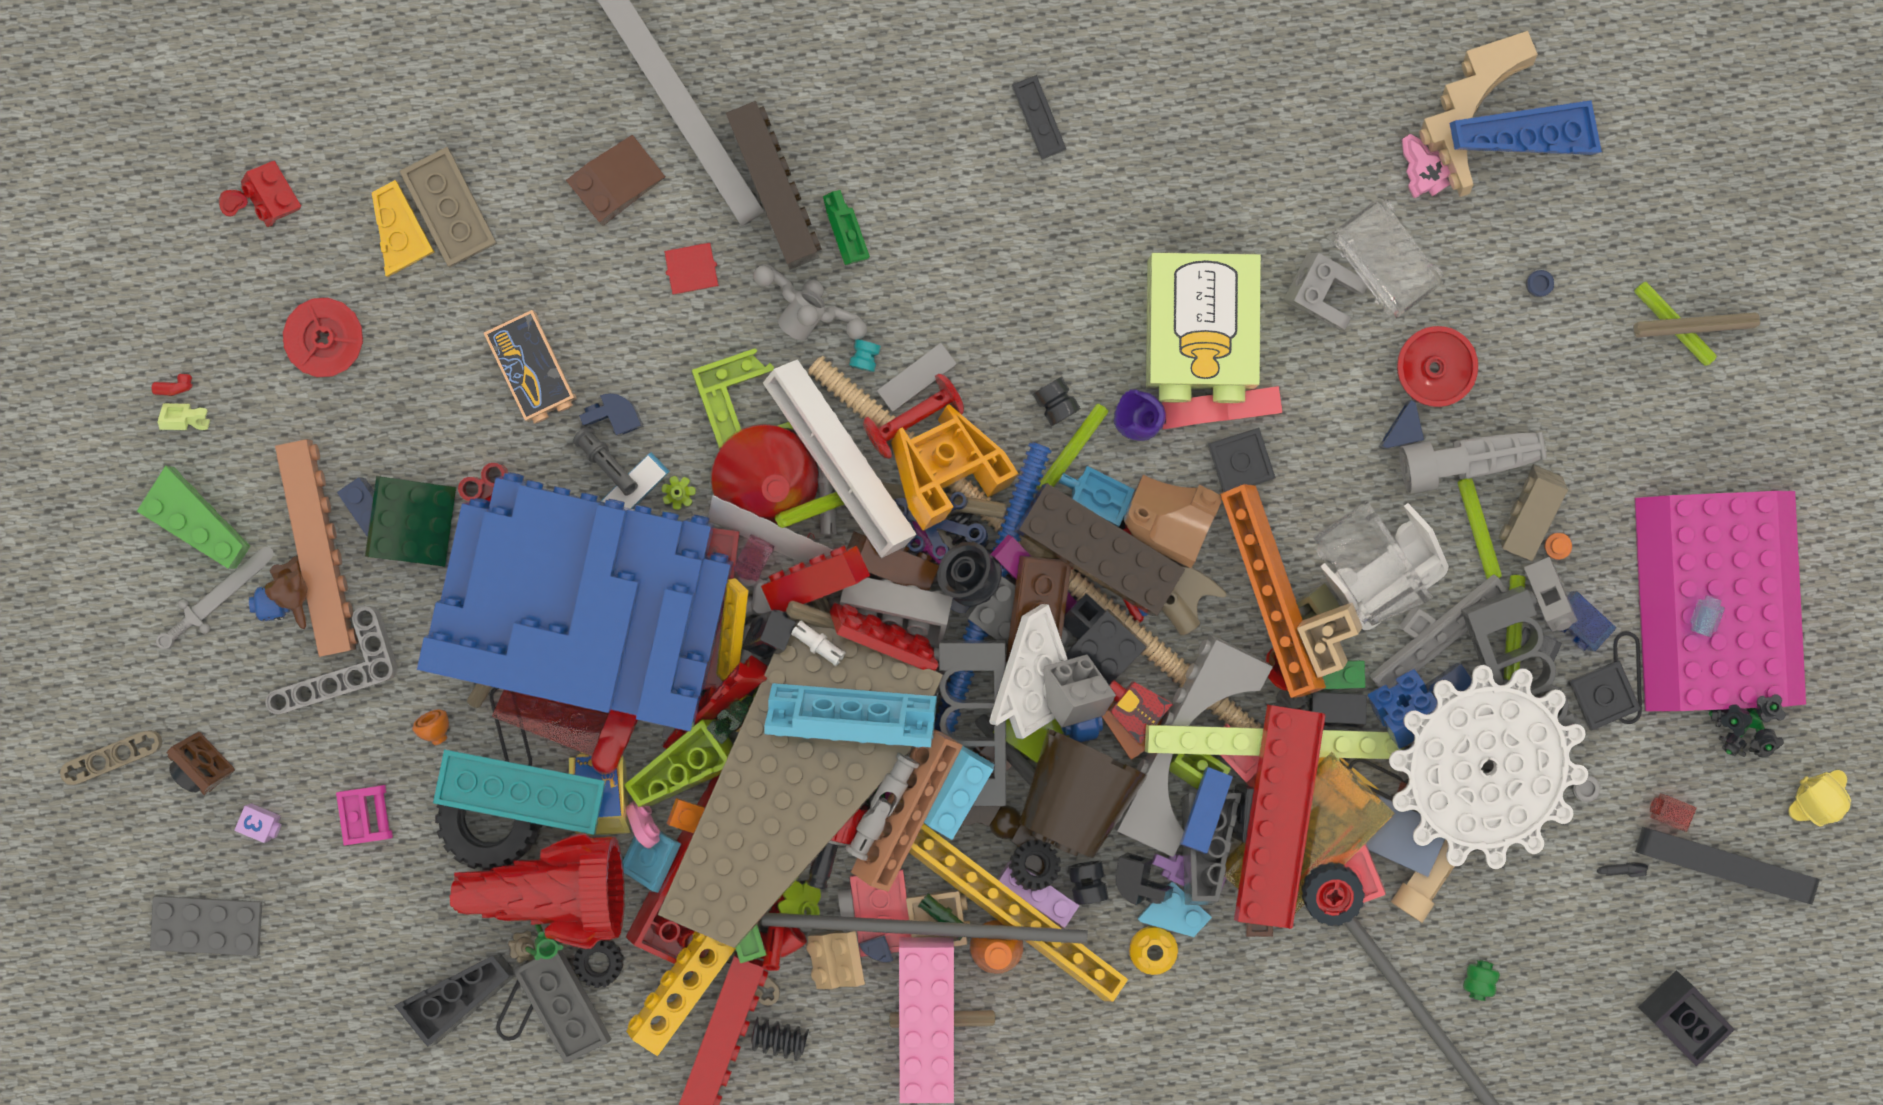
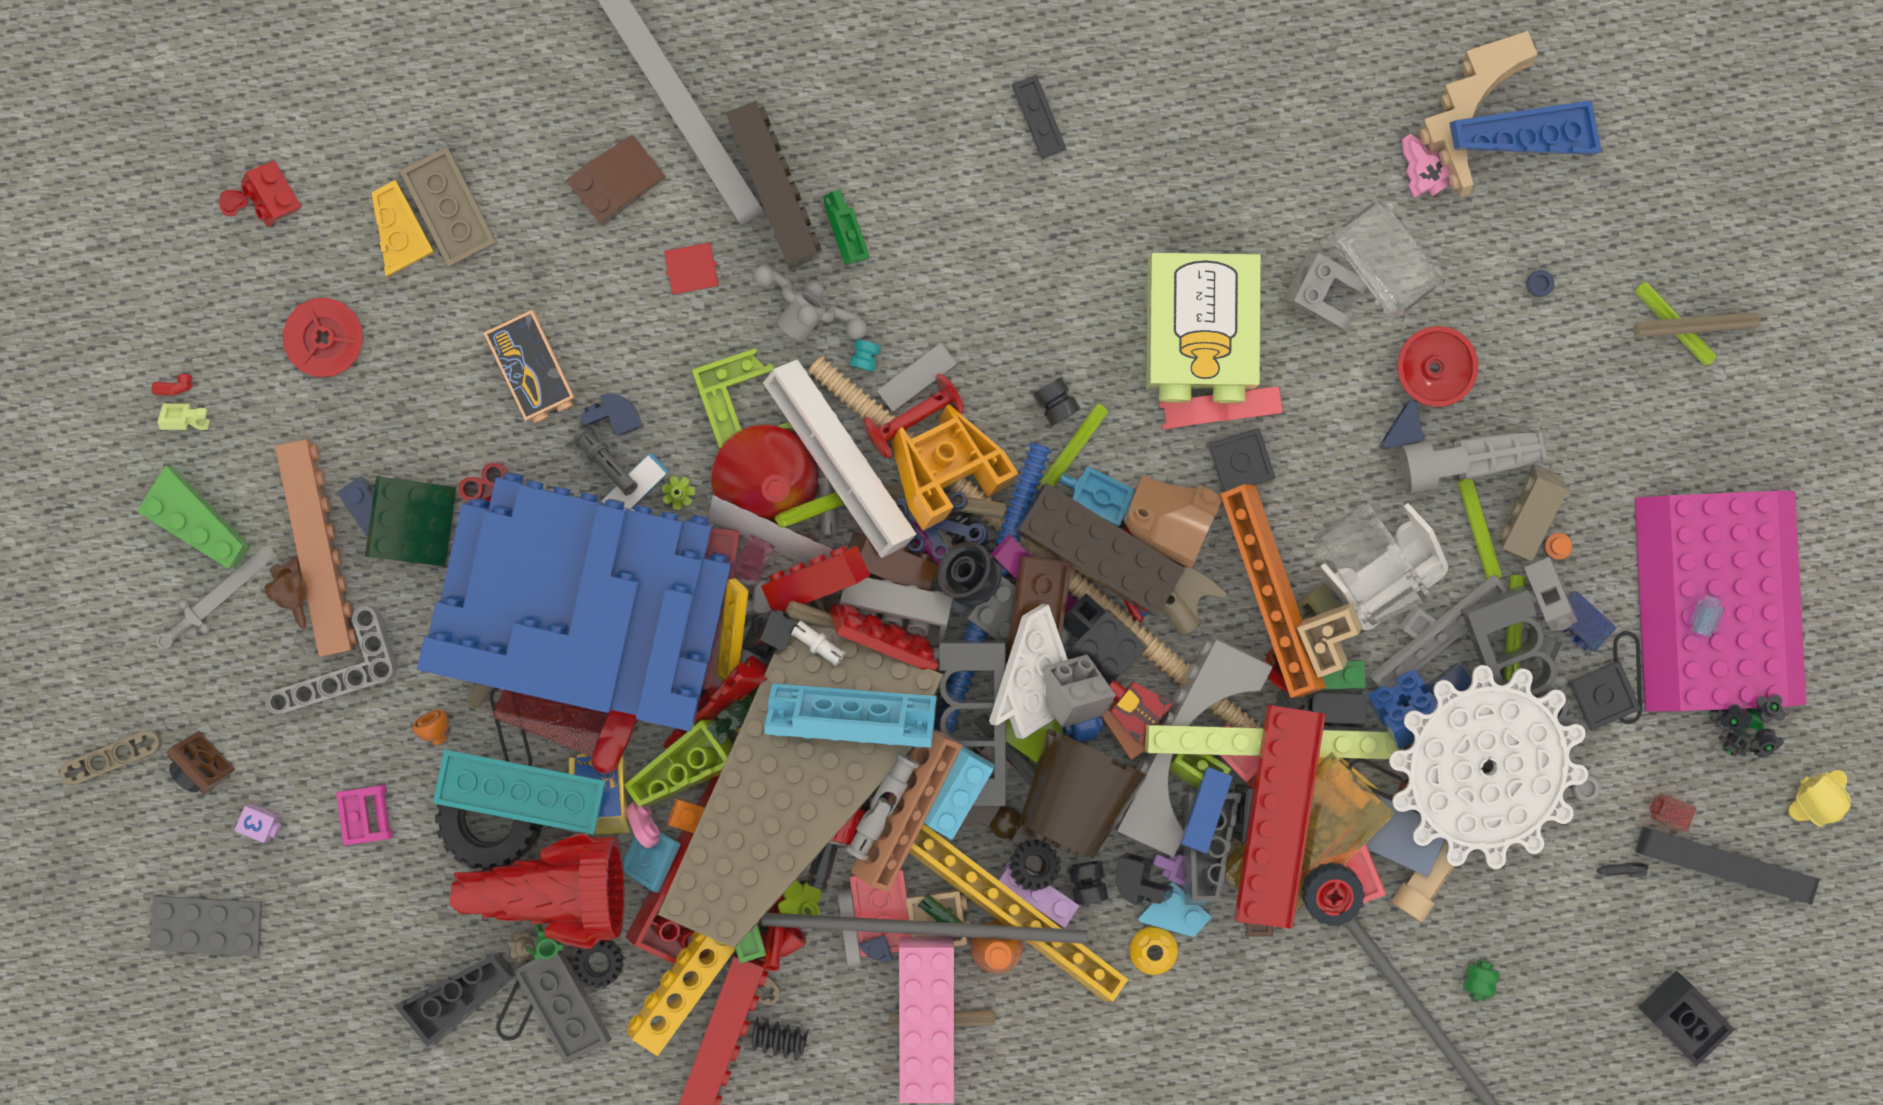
(264, 607): blue head -> none
(835, 959): tan plate -> none
(1139, 415): dark purple piece -> none

